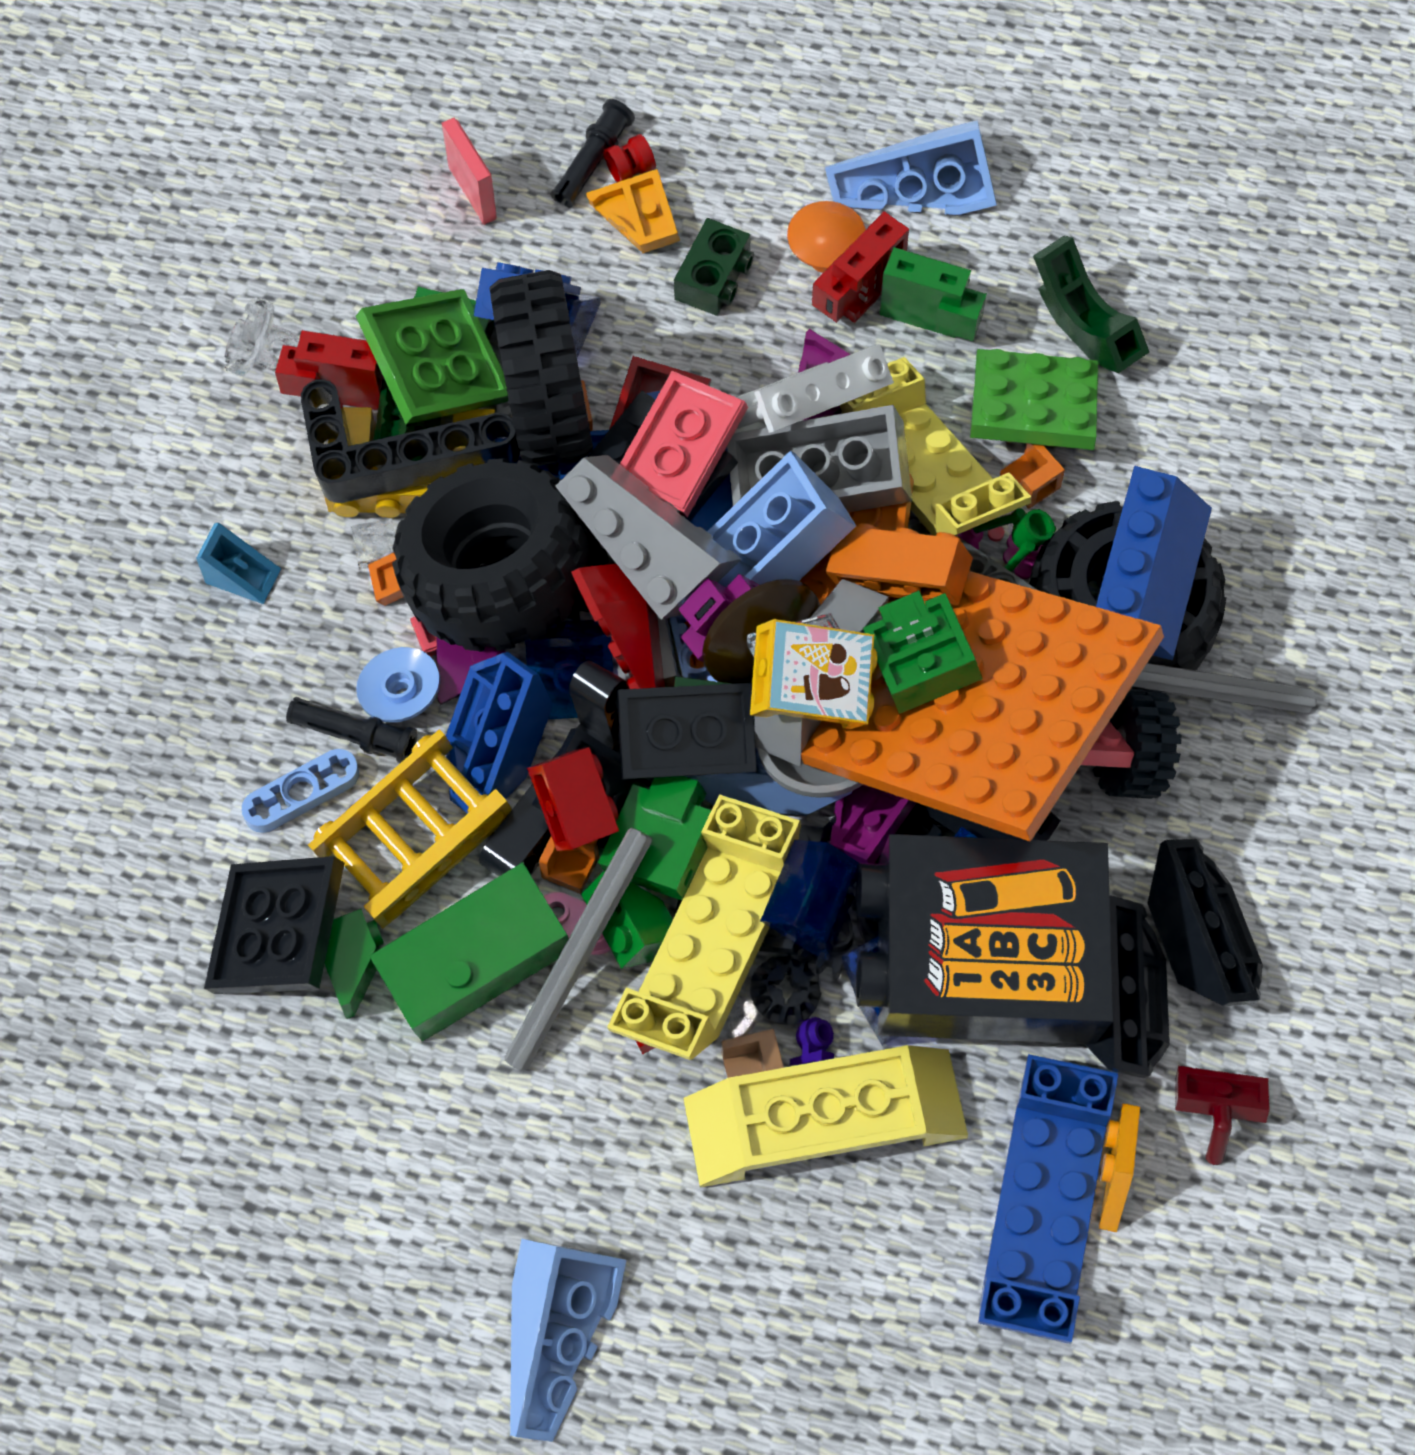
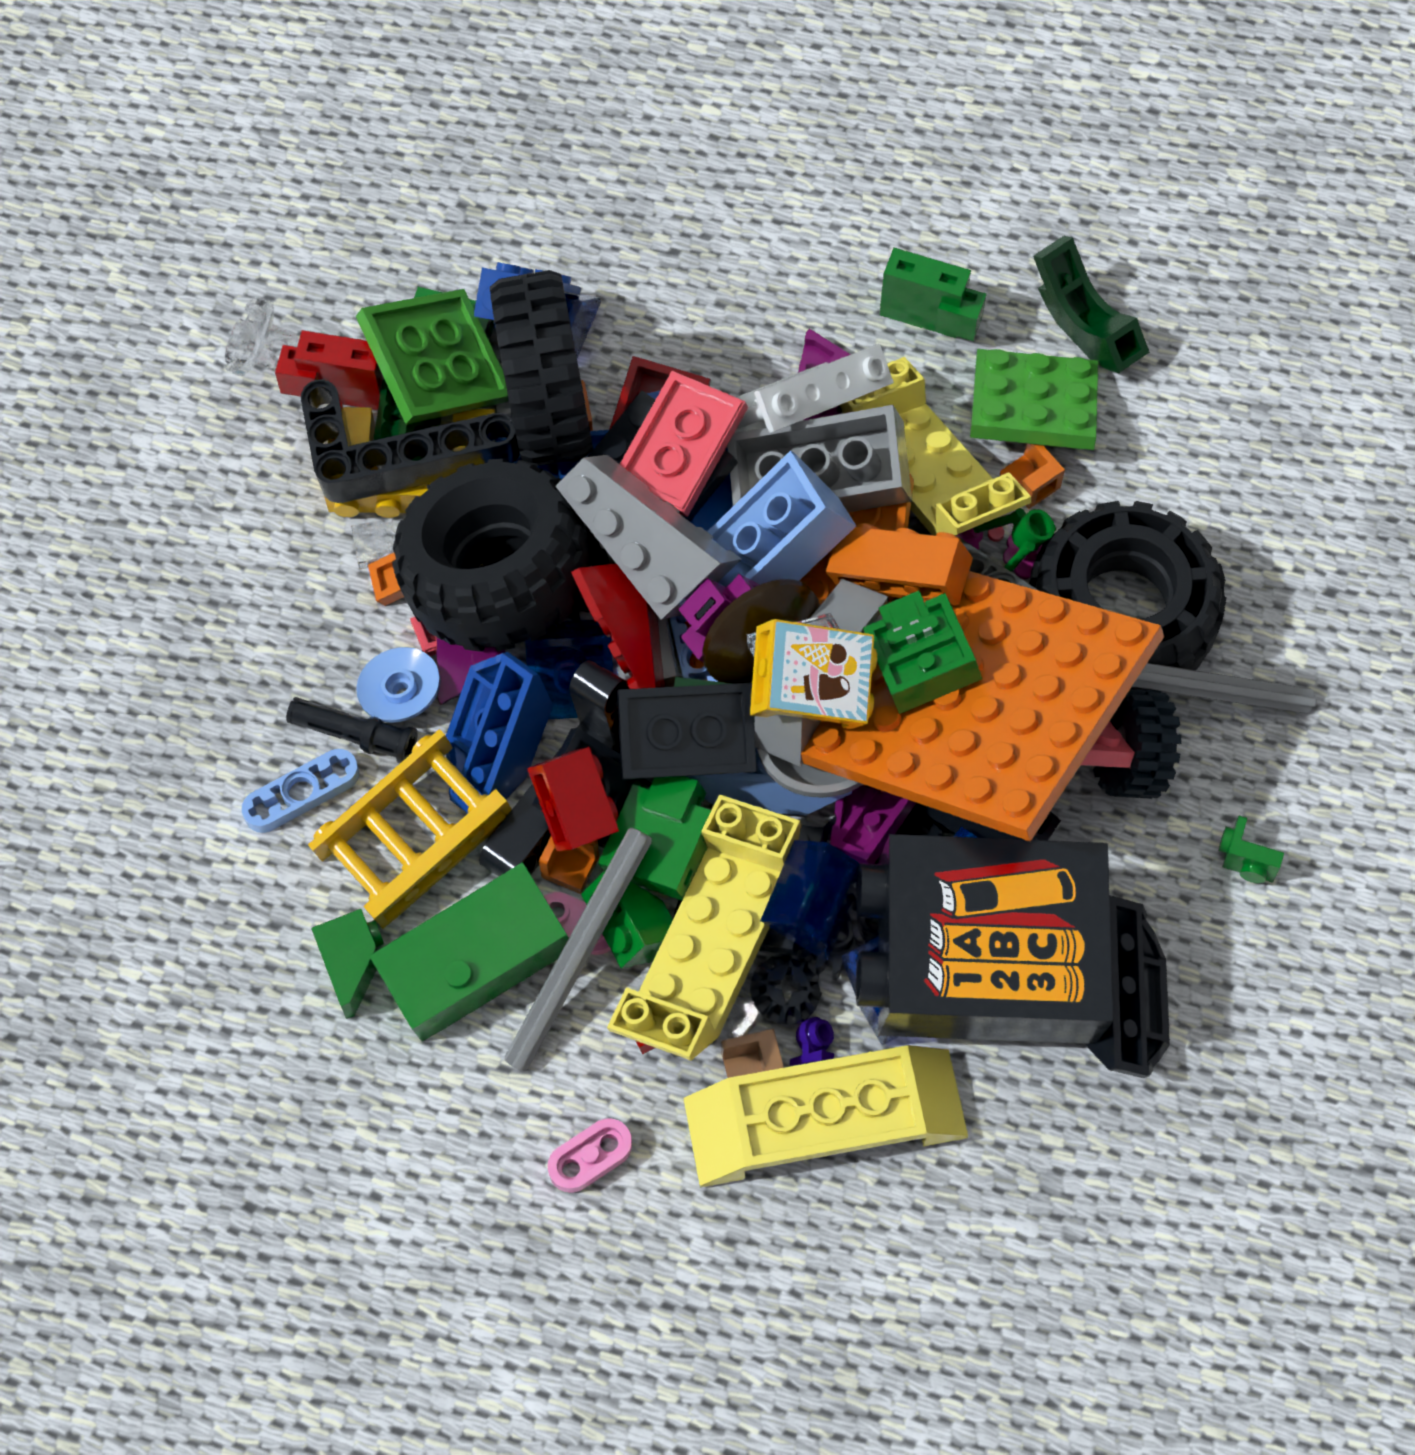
(235, 565): dark azure slope -> none
(274, 926): black plate -> none
(469, 170): coral tile -> none
(554, 1314): light blue wedge -> none
(587, 1153): none -> bright pink plate
(598, 138): black pin -> none
(630, 158): red wheel -> none
(638, 210): light orange wing -> none
(707, 266): dark green brick -> none
(823, 233): orange dish -> none
(857, 275): red piece -> none
(929, 171): light blue wedge -> none
(1047, 1199): blue slope -> none
(1119, 1165): light orange wing -> none
(1155, 553): blue slope -> none
(1203, 926): black wedge -> none
(1224, 1098): dark red plate -> none
(1251, 860): none -> green bracket

